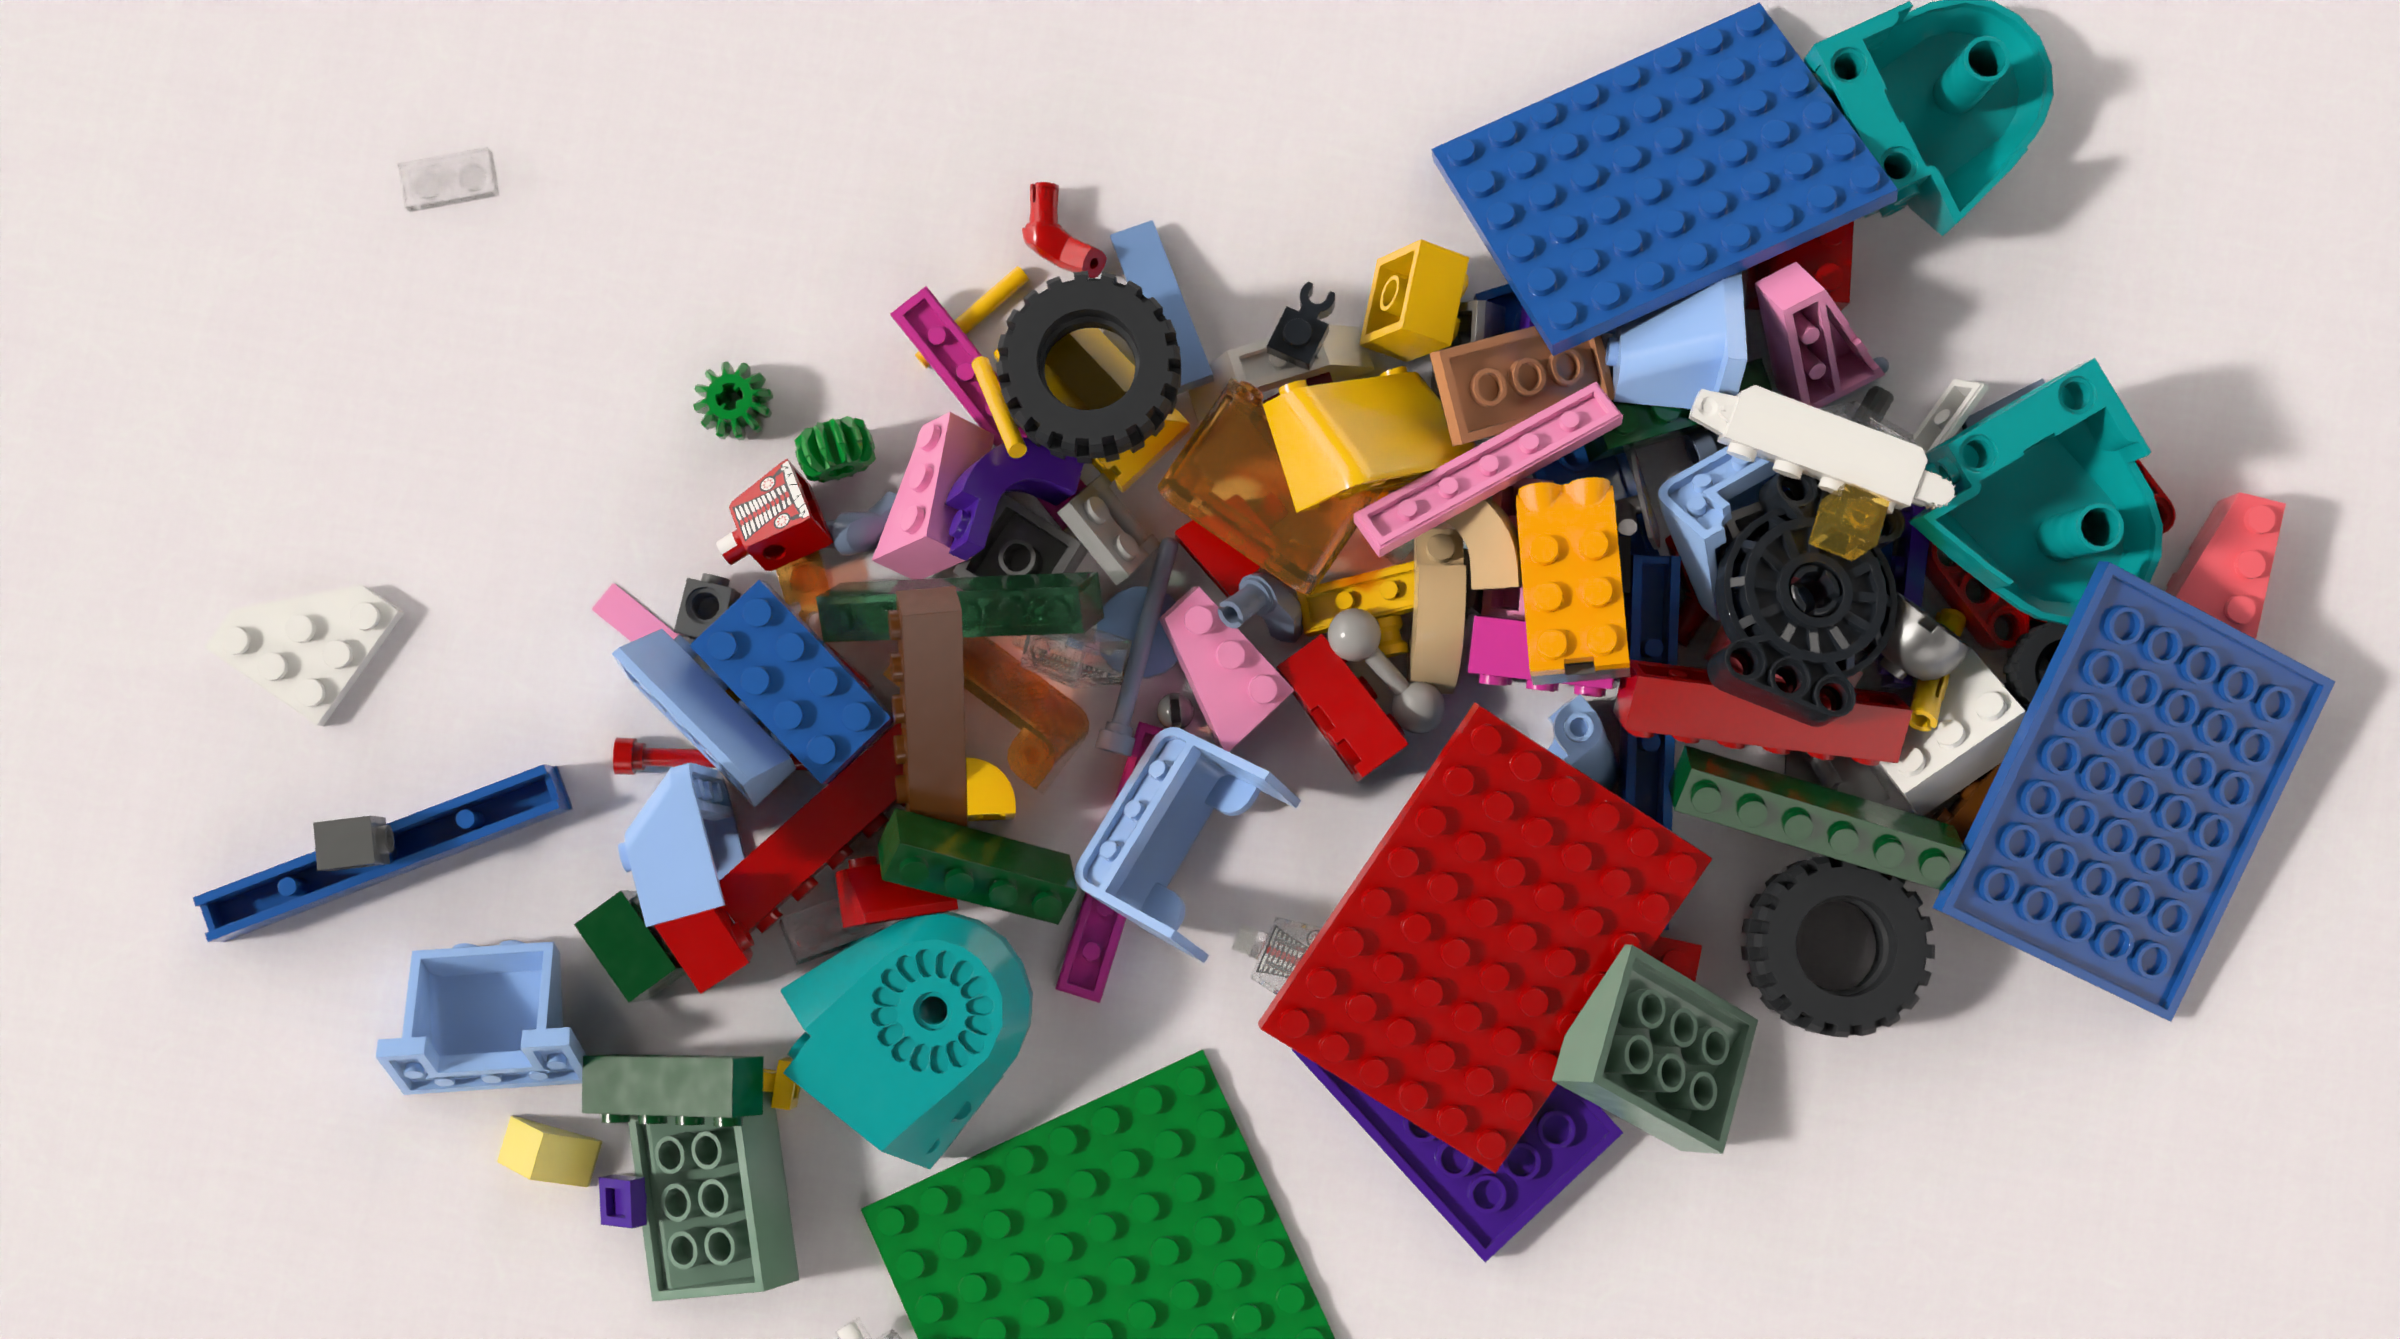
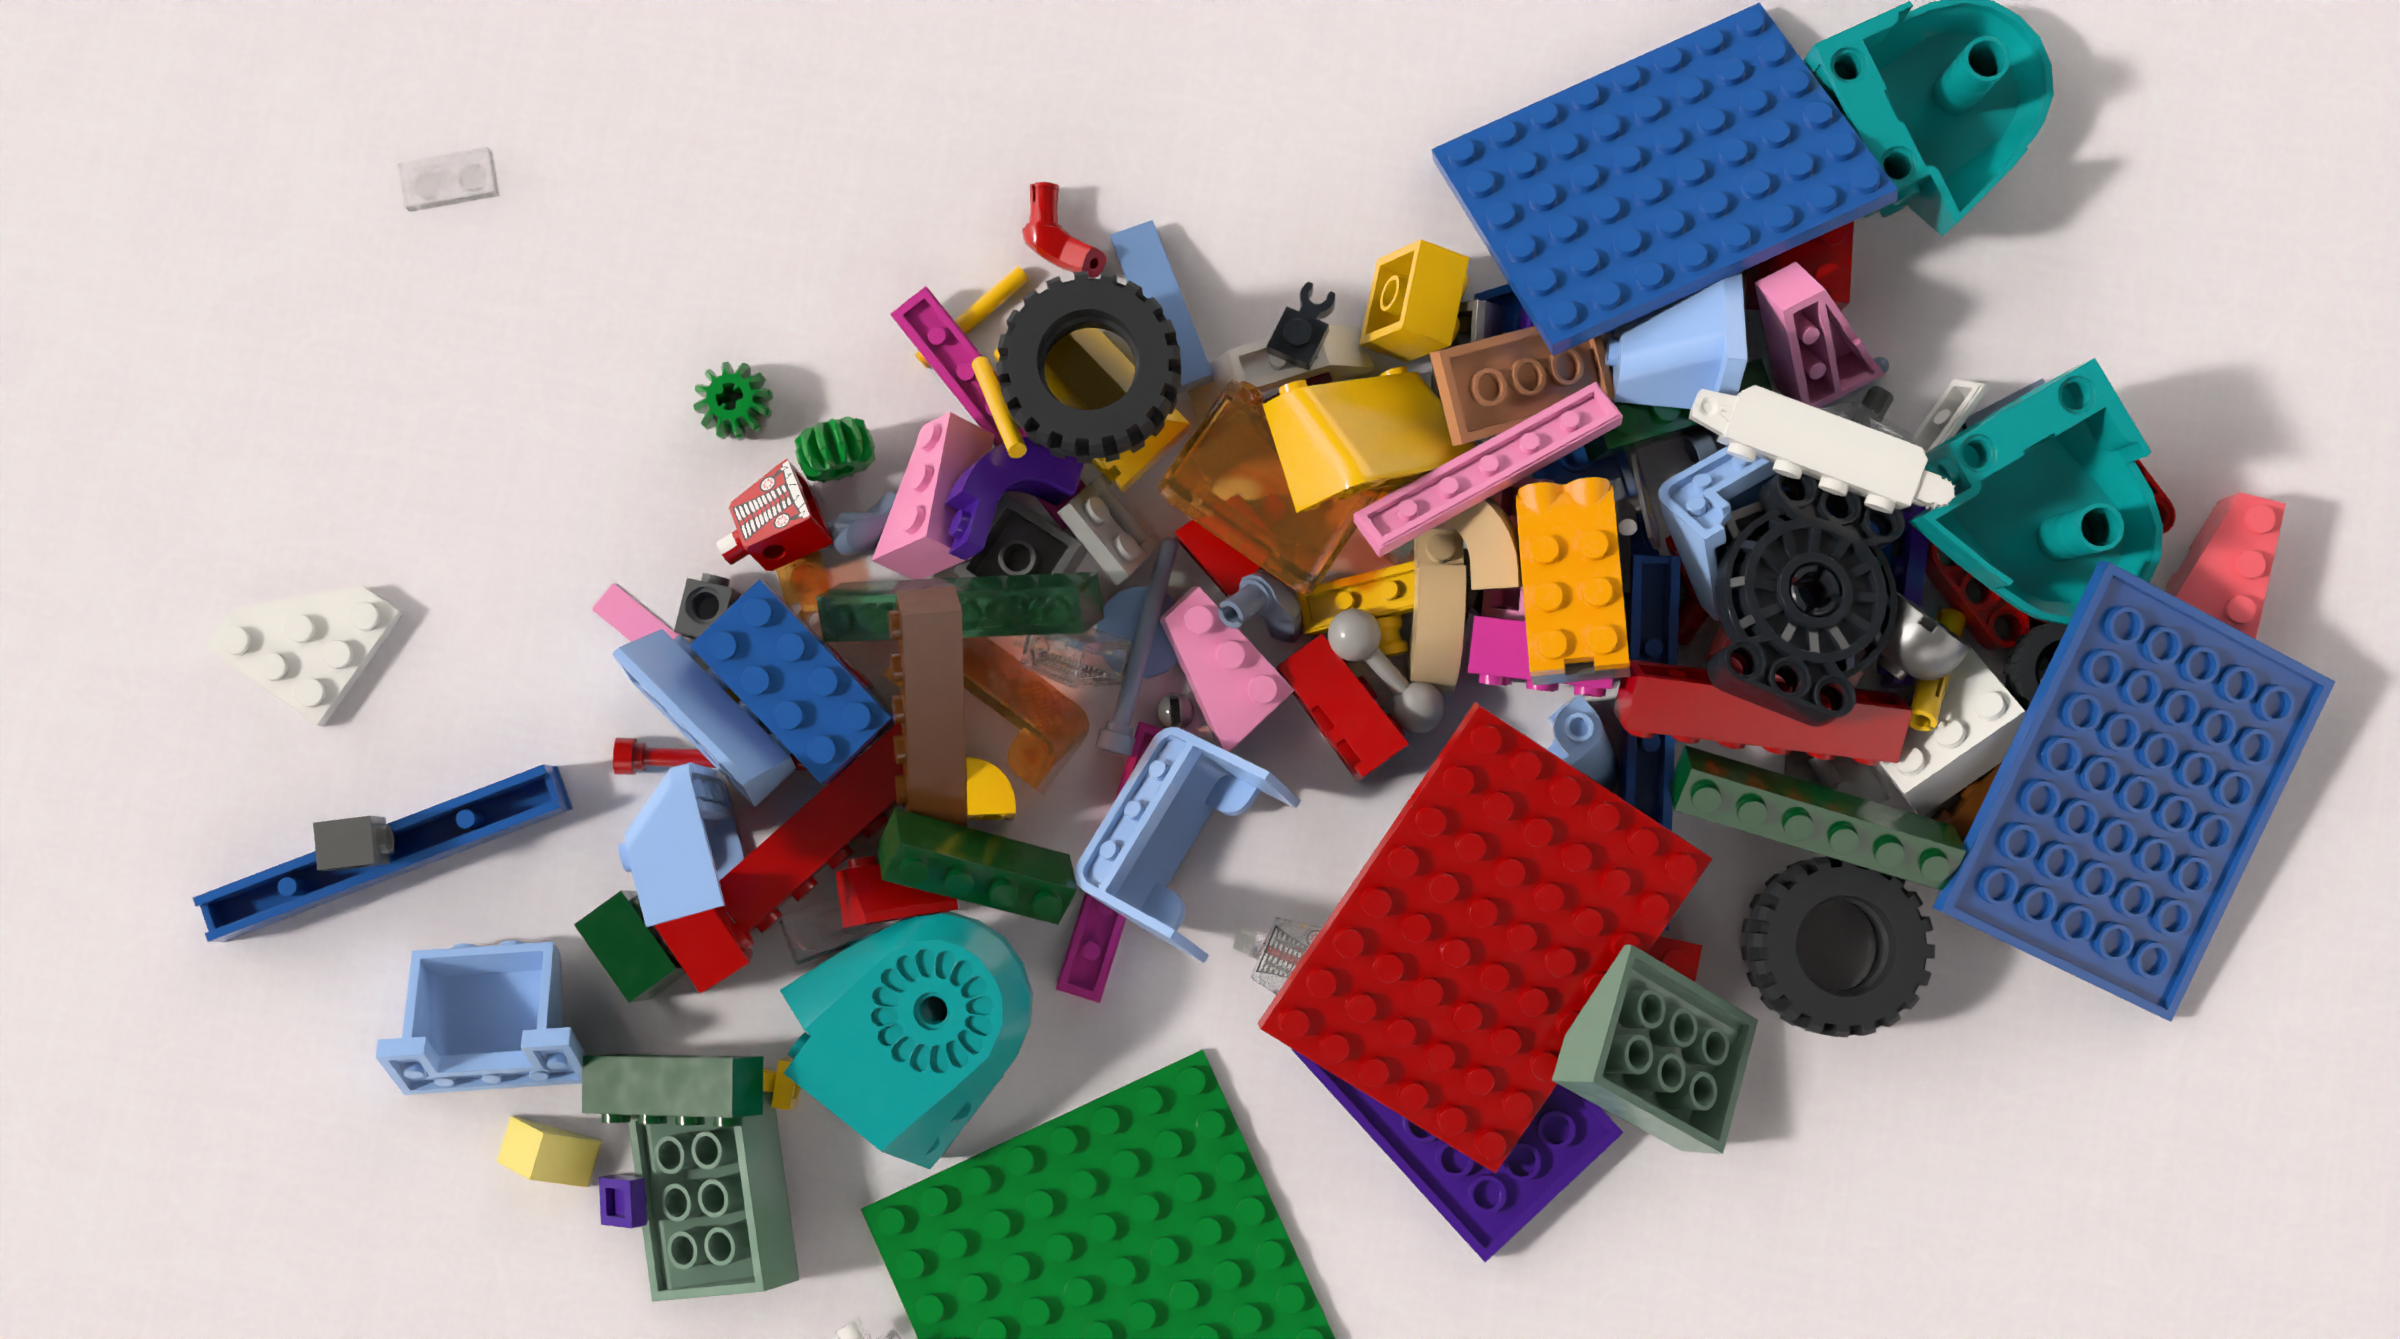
(1849, 522): clear yellow brick -> none

